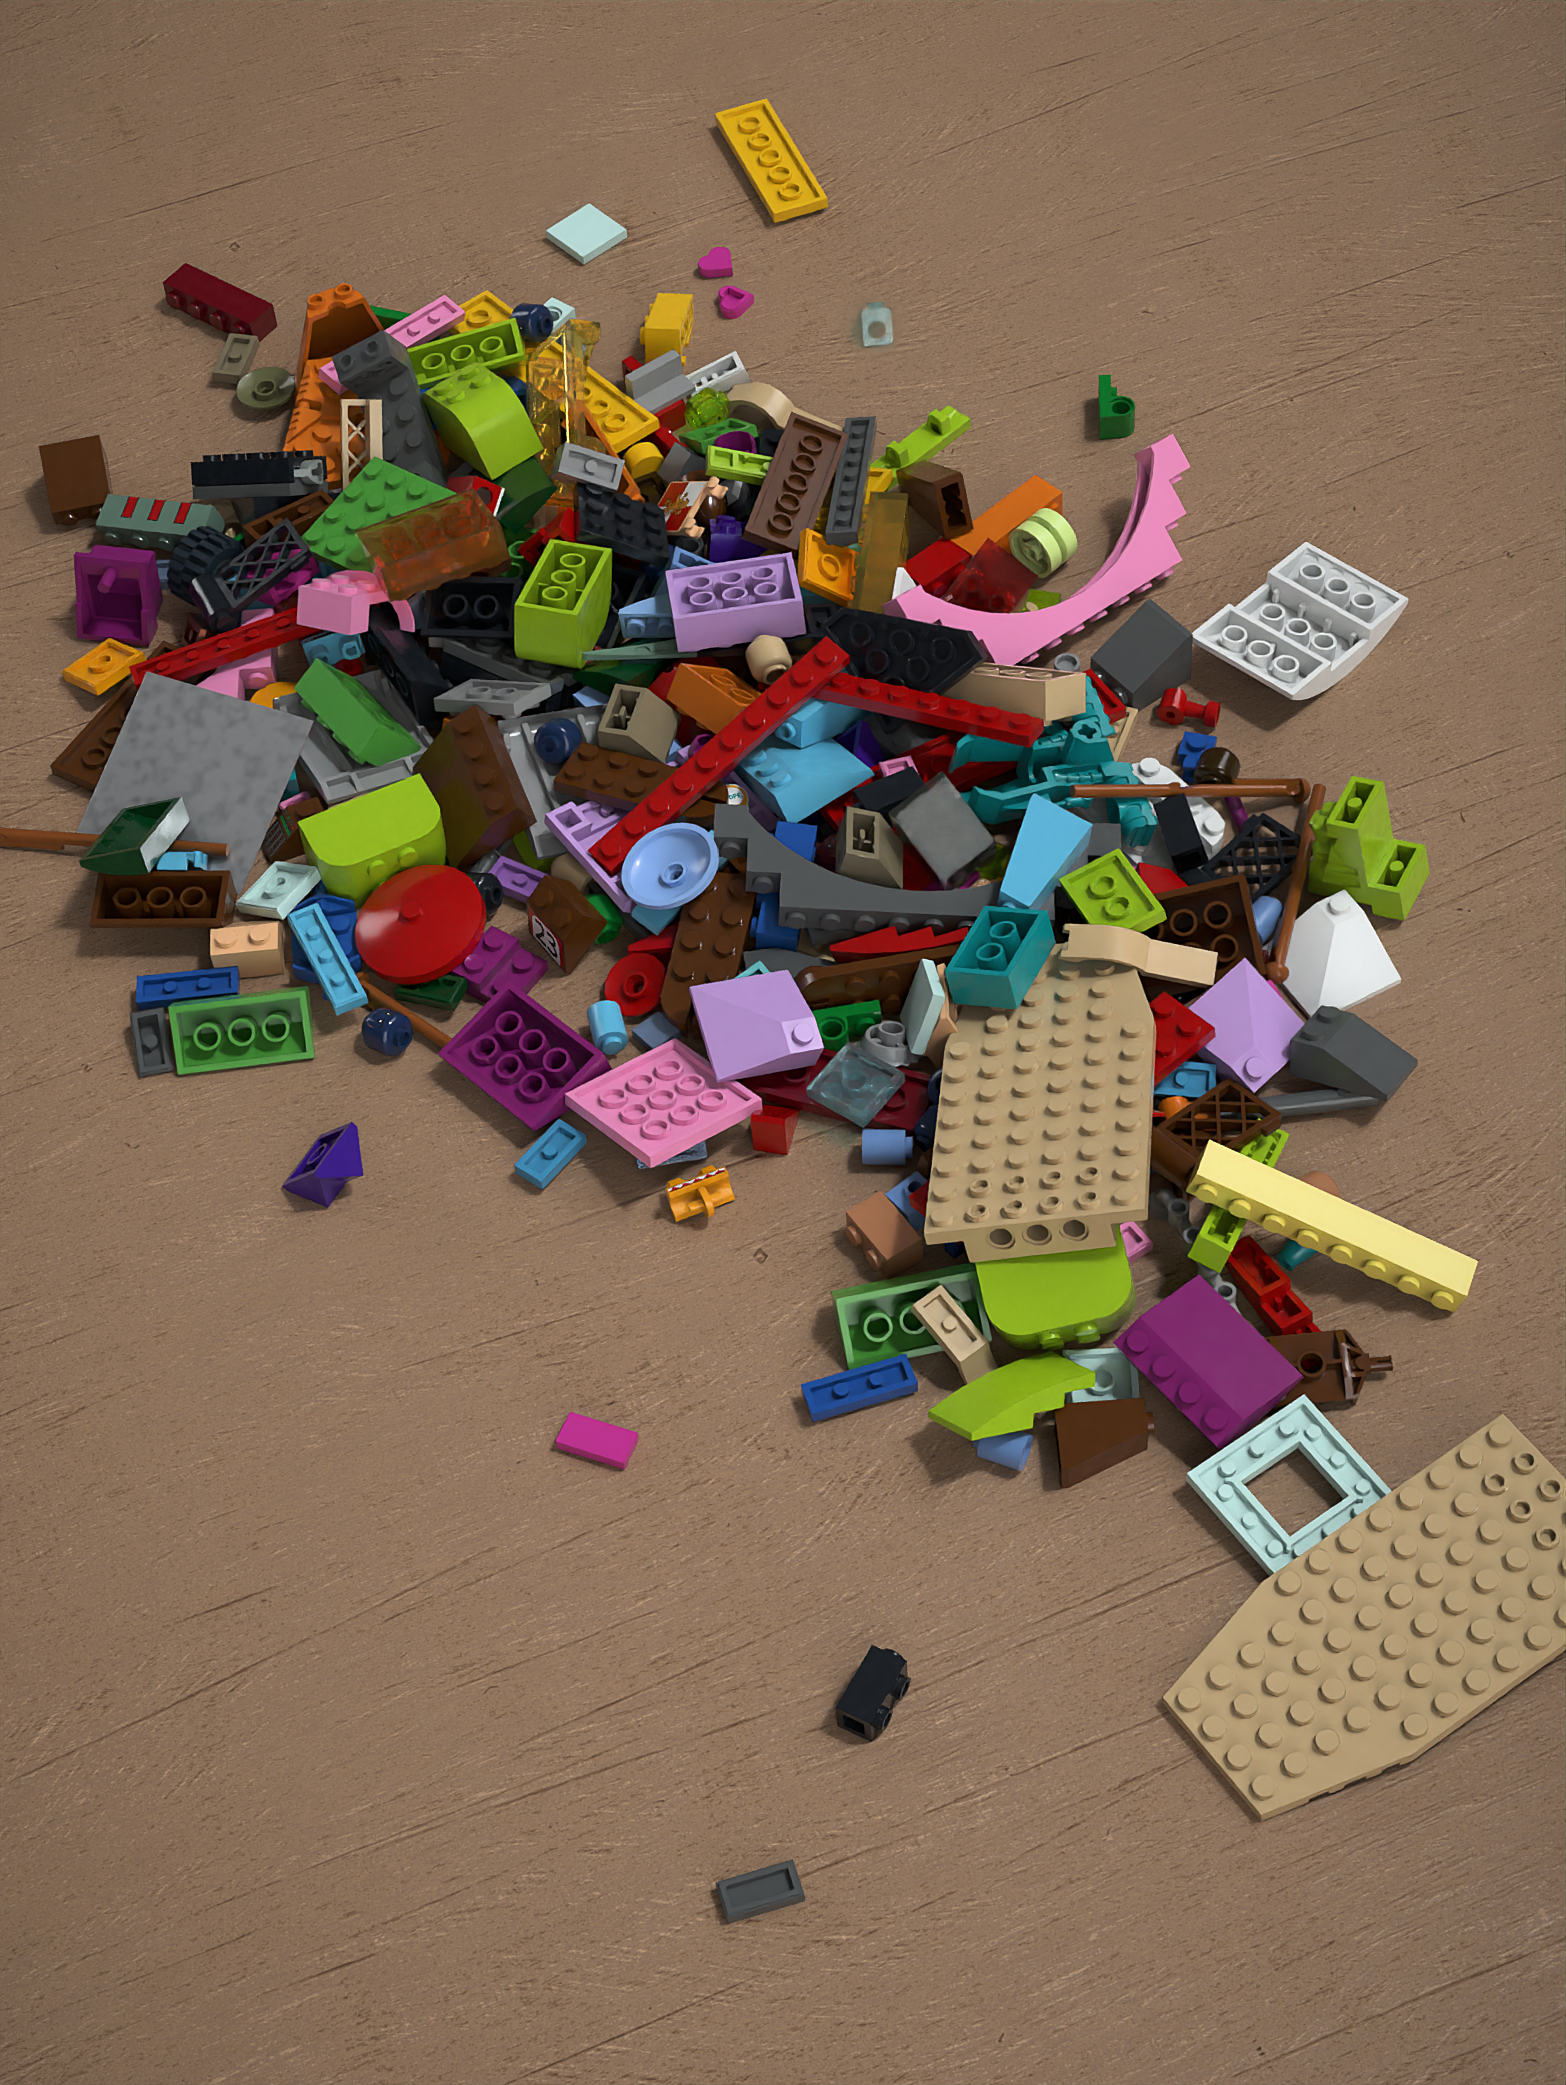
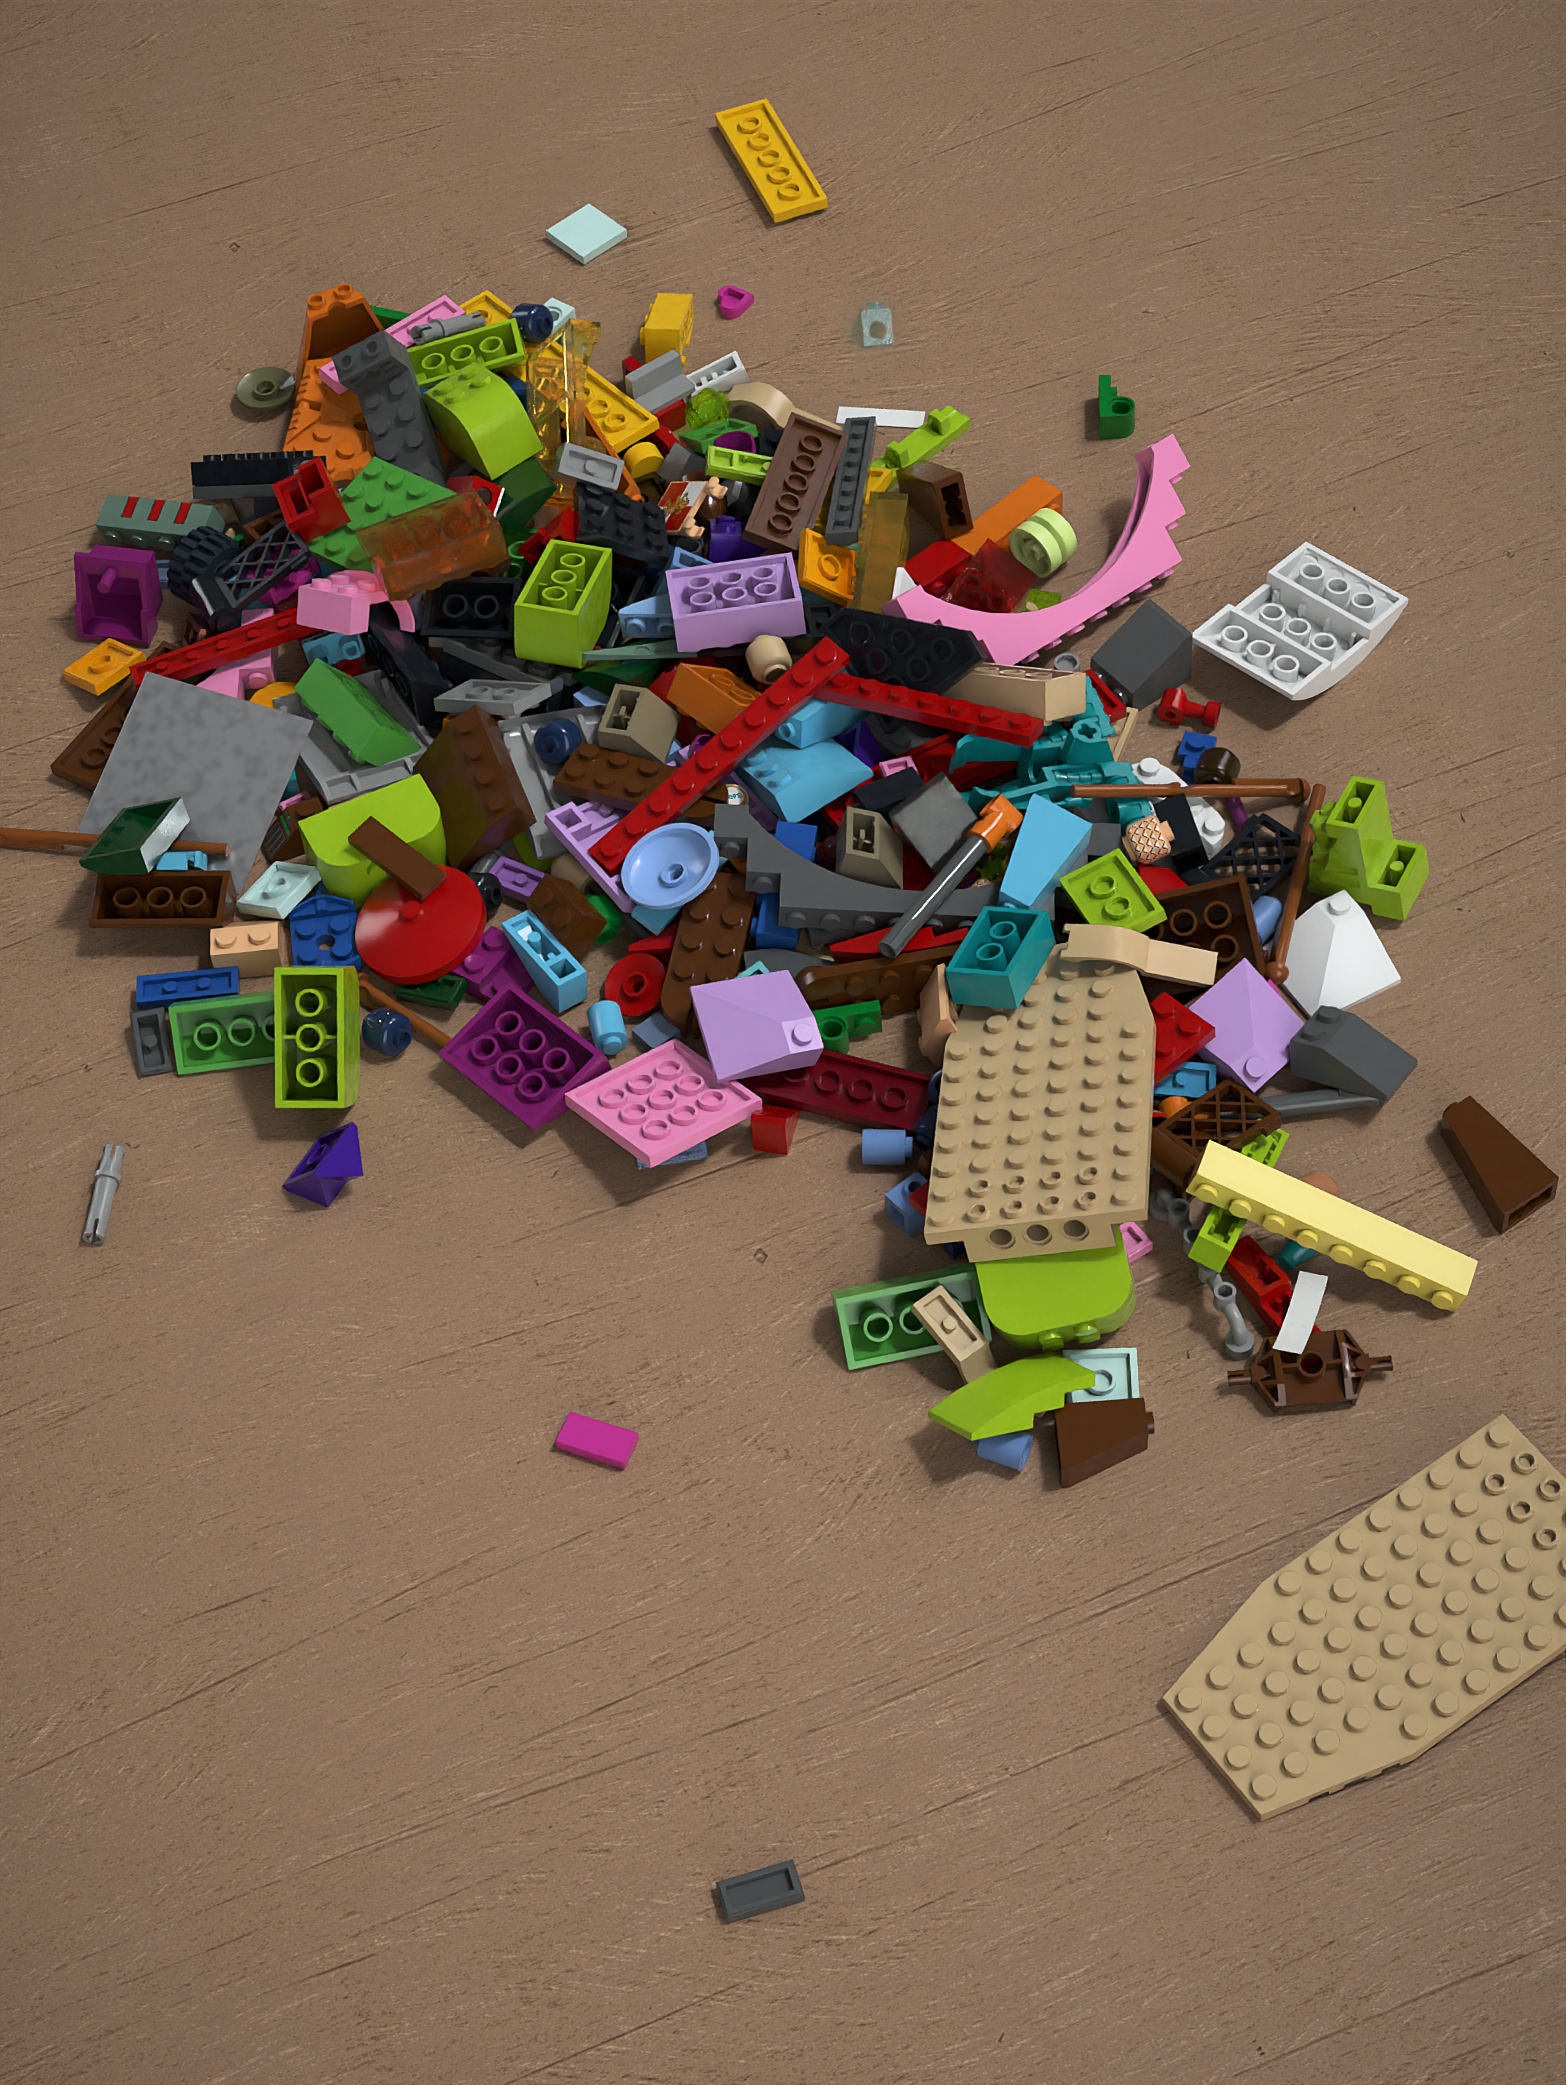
(76, 478): reddish brown slope -> none
(106, 1182): none -> light grey pin
(219, 303): dark red brick -> none
(235, 358): dark tan plate -> none
(311, 501): none -> red plate
(316, 1036): none -> lime brick
(327, 959): medium azure tile -> none
(372, 435): tan fence -> none
(396, 858): none -> reddish brown tile
(441, 328): none -> light grey pin
(547, 961): none -> medium azure slope
(550, 1154): dark azure plate -> none
(699, 1193): light orange hips -> none
(716, 263): dark pink tile -> none
(855, 1084): clear light blue plate -> none
(859, 1387): blue plate -> none
(872, 1692): black brick -> none
(883, 1235): nougat brick -> none
(884, 417): none -> white sticker
(888, 1043): light grey piece -> none
(922, 1006): light aqua tile -> none
(997, 822): none -> dark grey piece
(1148, 840): none -> light nougat head
(1208, 1362): magenta slope -> none
(1299, 1426): light aqua plate -> none
(1301, 1312): none -> white sticker
(1496, 1164): none -> reddish brown slope

